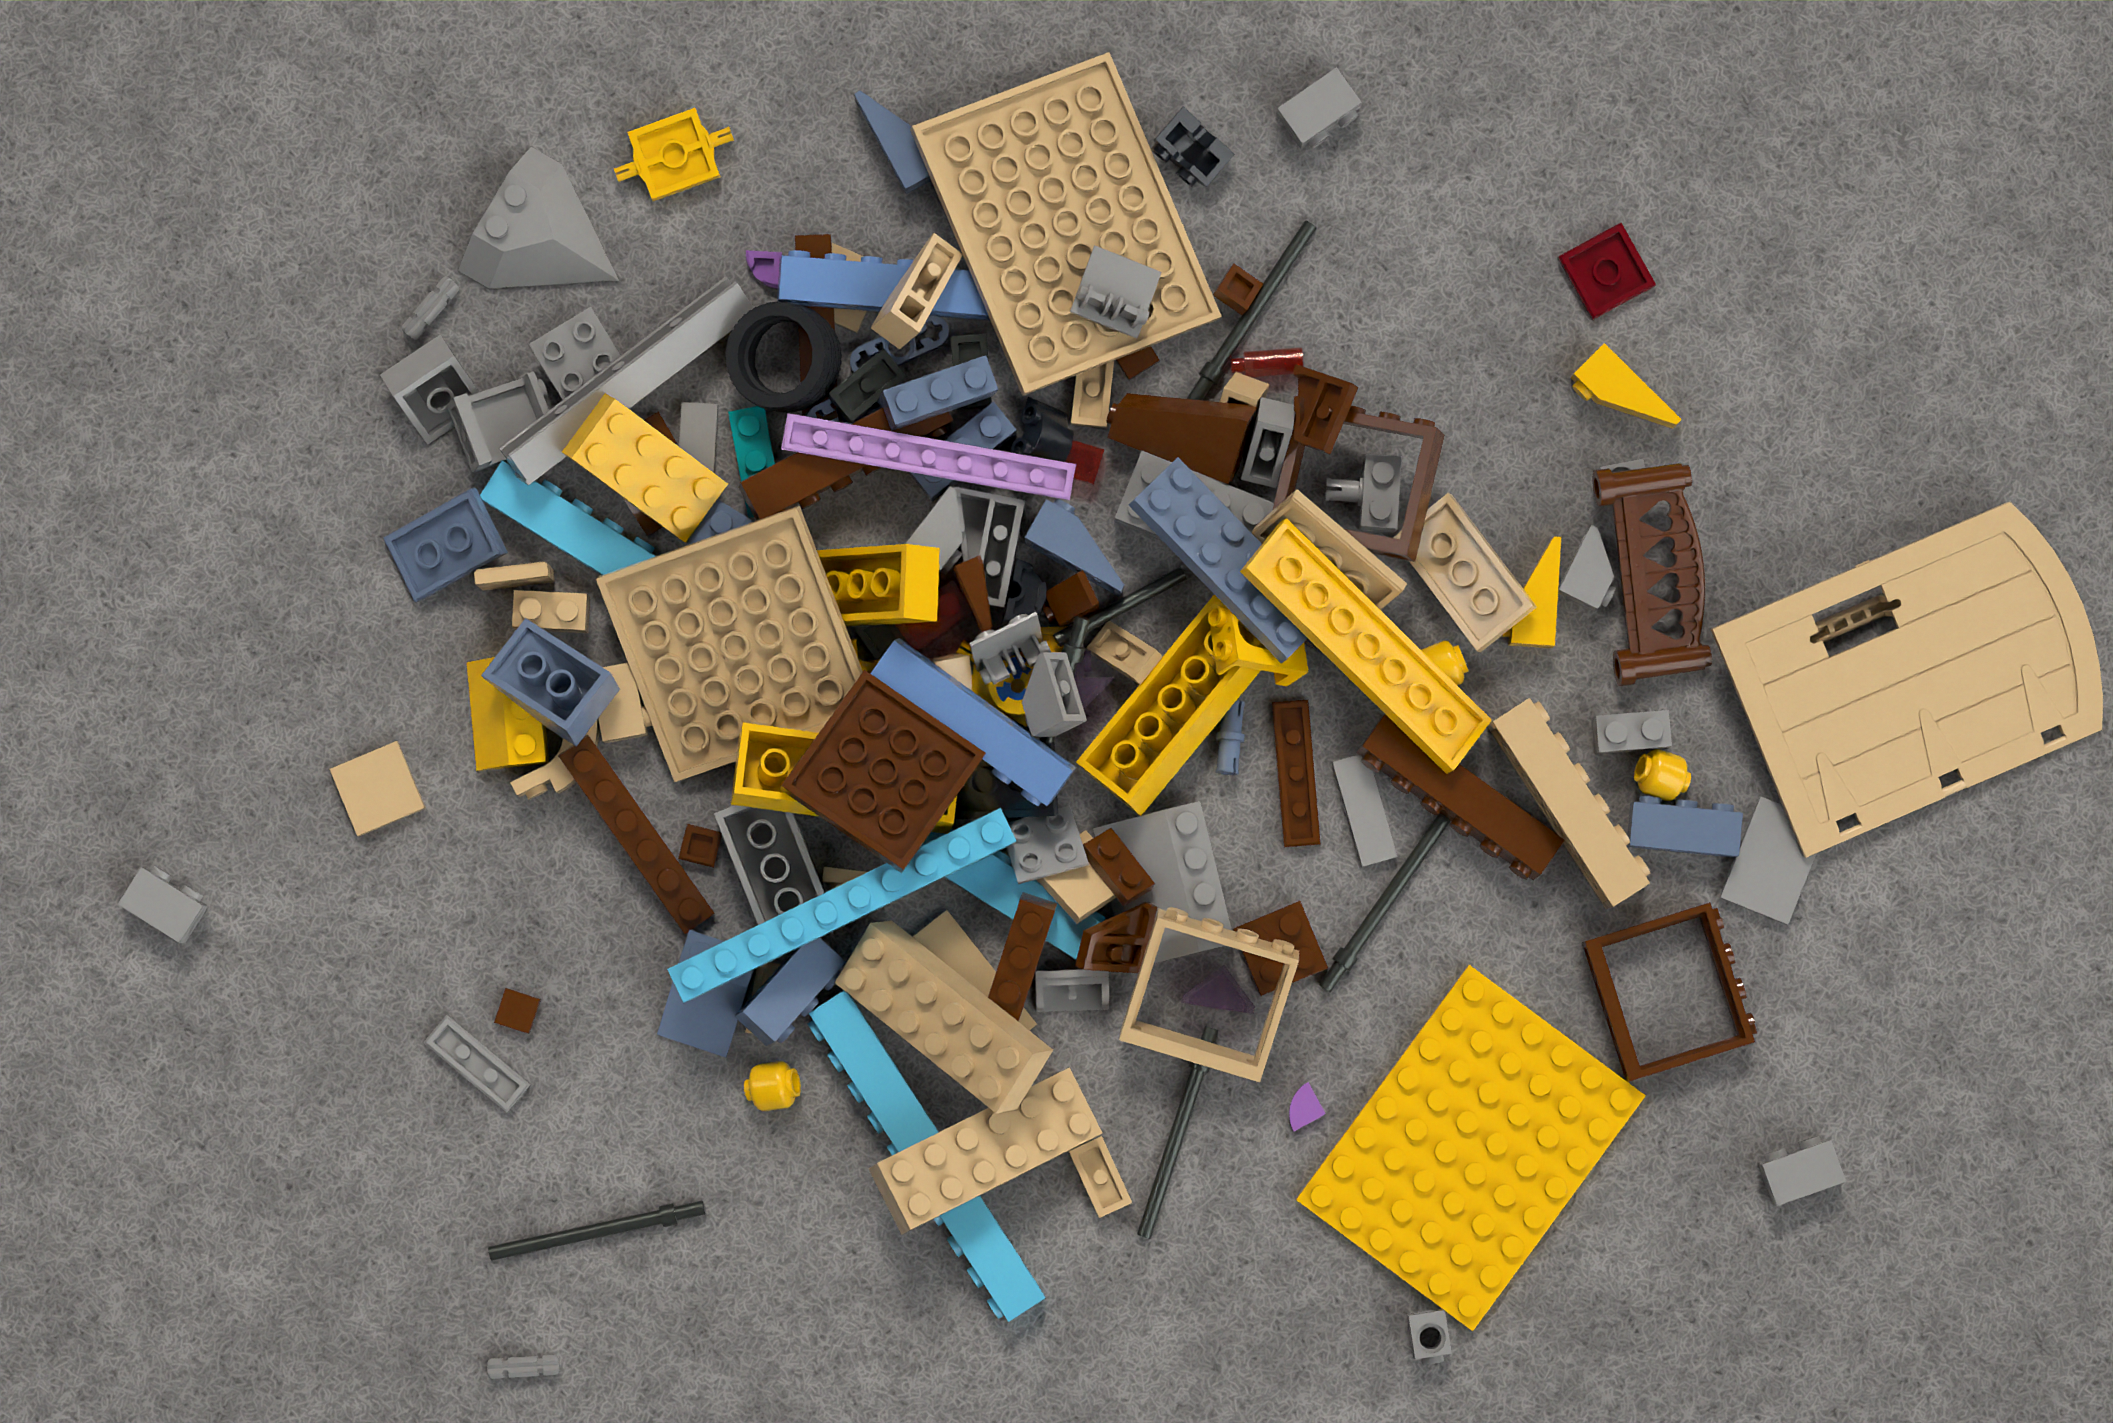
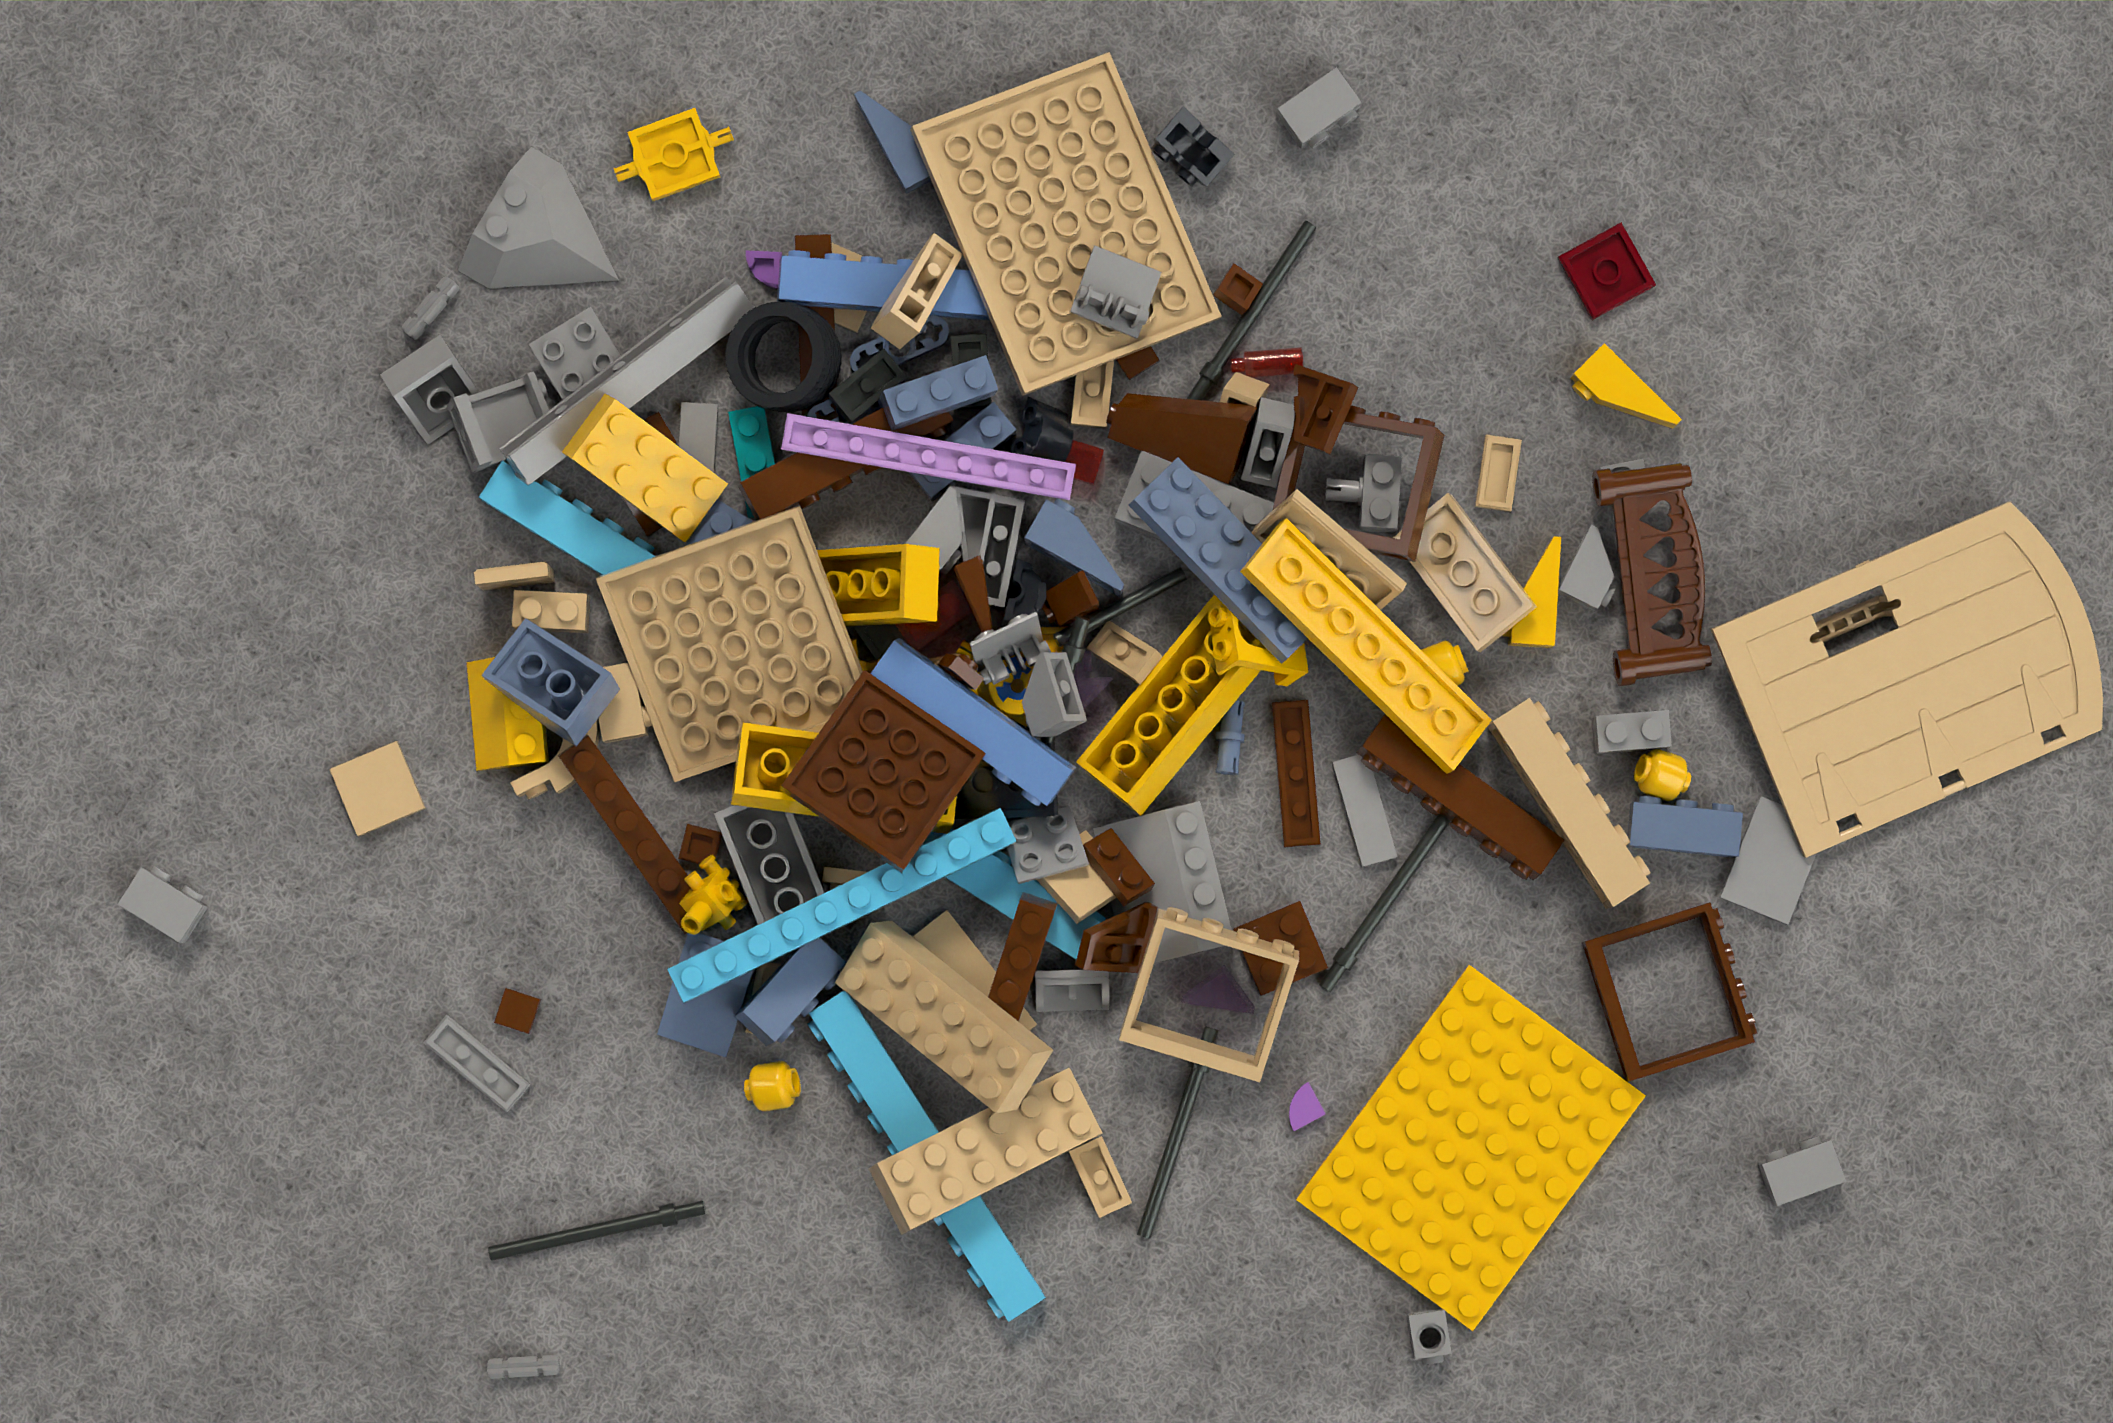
(445, 545): sand blue tile -> none
(711, 898): none -> yellow piece
(962, 669): none -> reddish brown plate
(1498, 473): none -> tan tile

